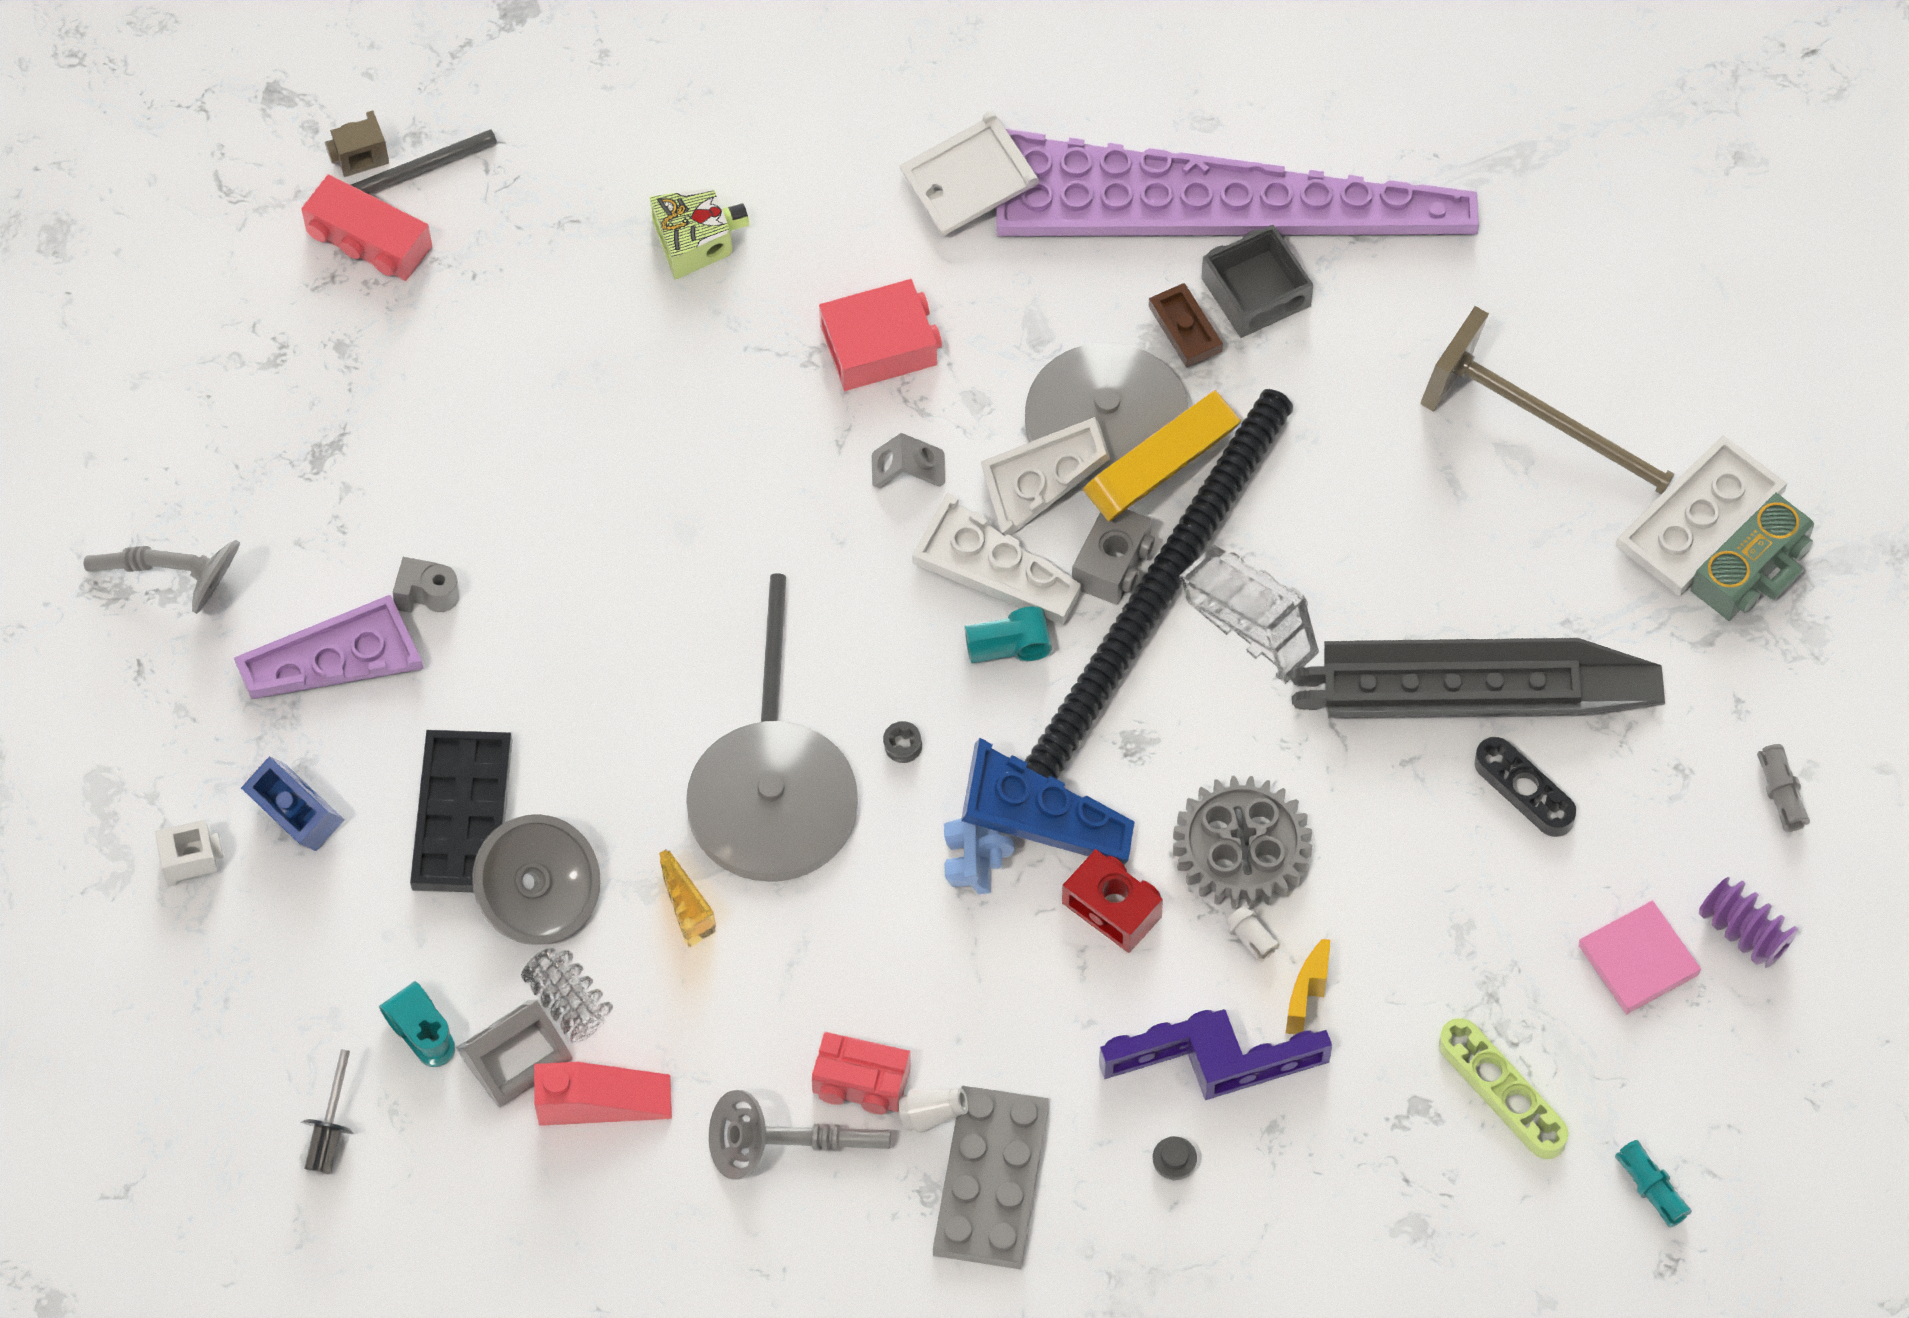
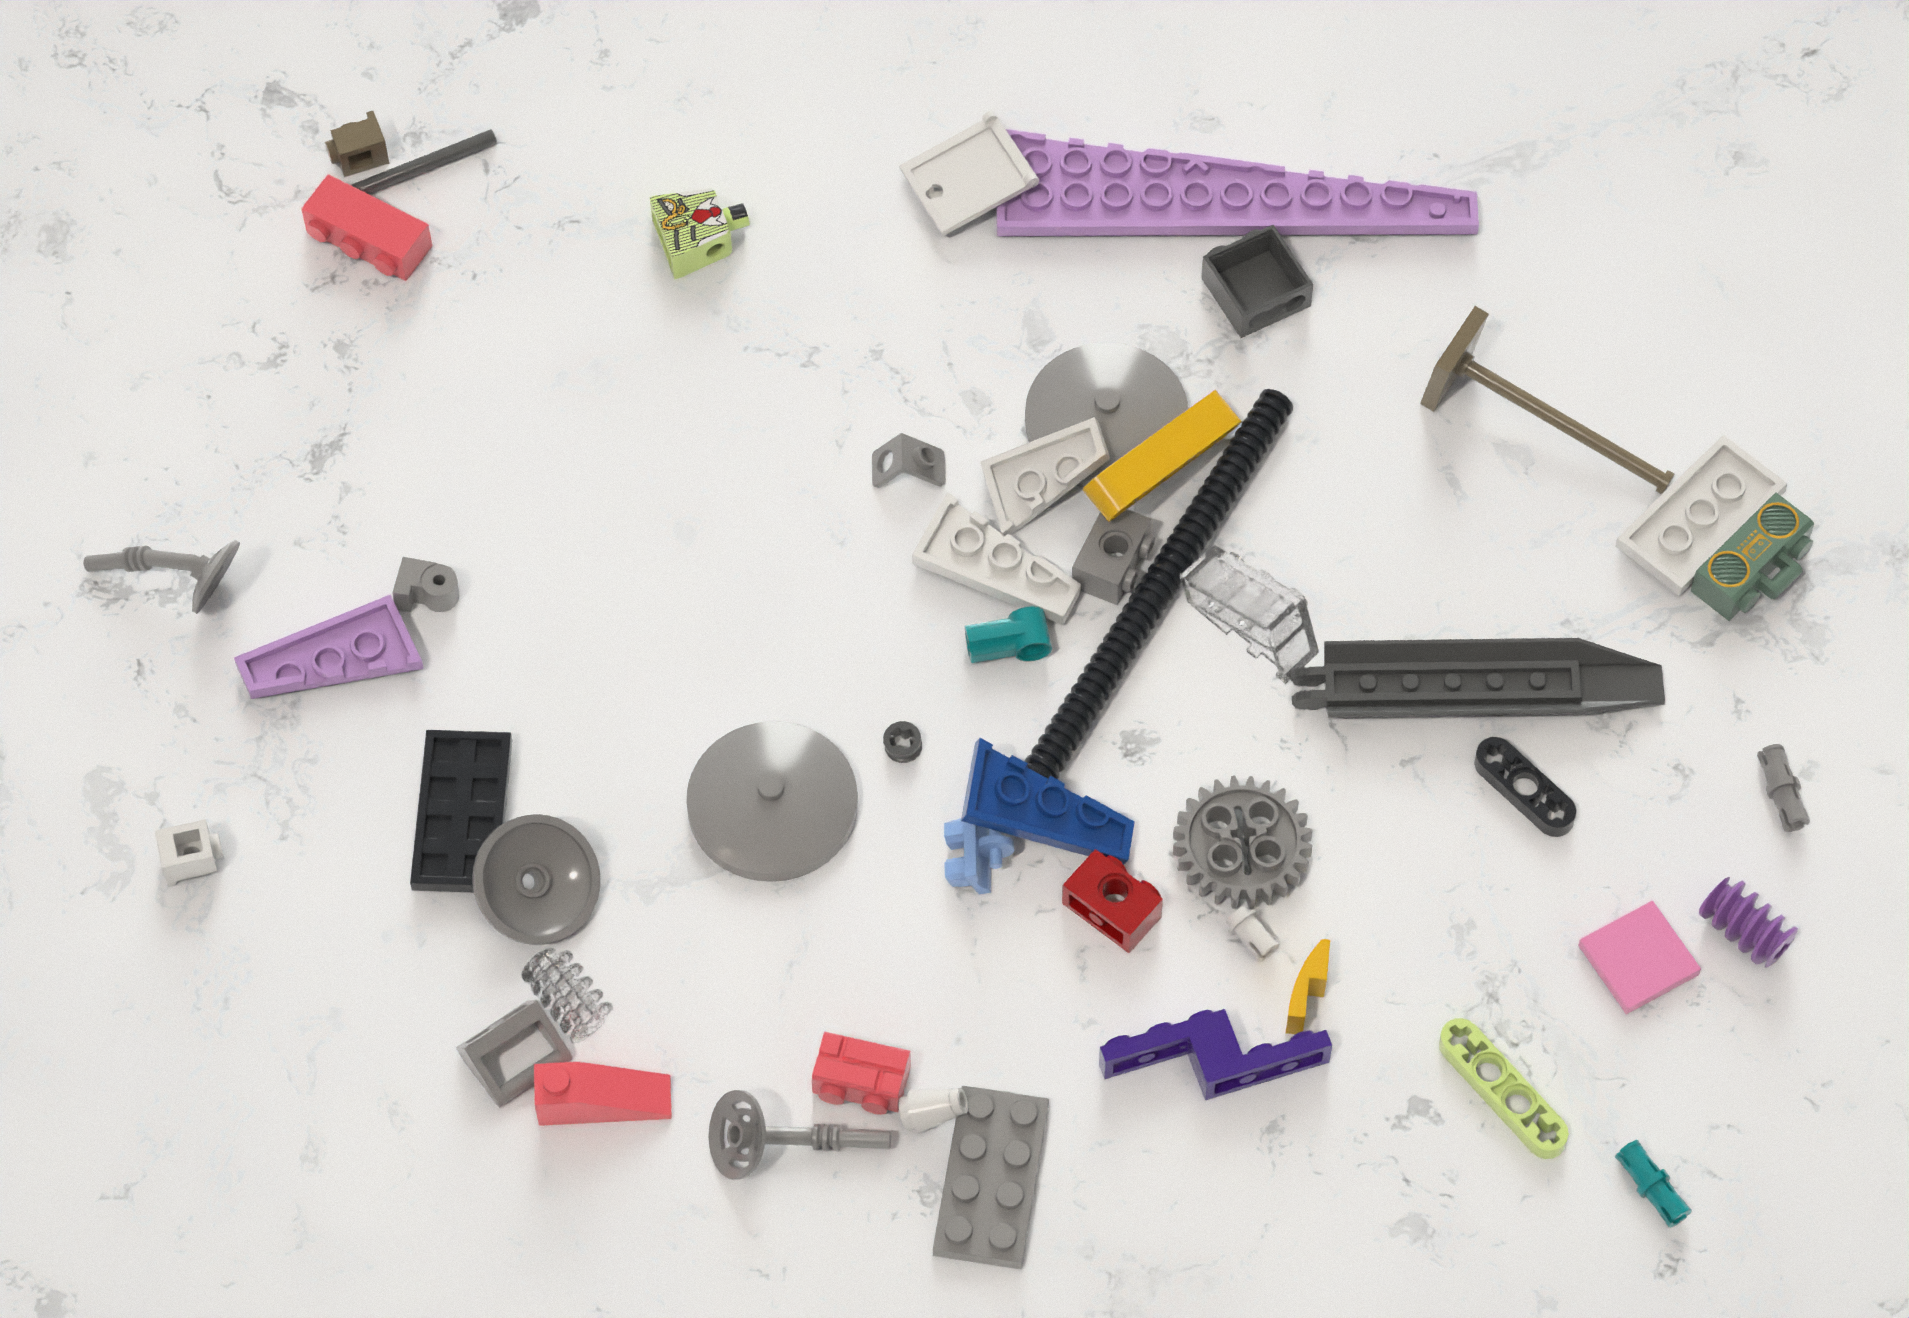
(292, 803): blue brick -> none
(325, 1133): piece -> none
(417, 1021): teal piece -> none
(691, 909): clear yellow slope -> none
(773, 647): dark grey bar -> none
(879, 334): coral brick -> none
(1174, 1158): dark grey plate -> none
(1185, 325): reddish brown plate -> none

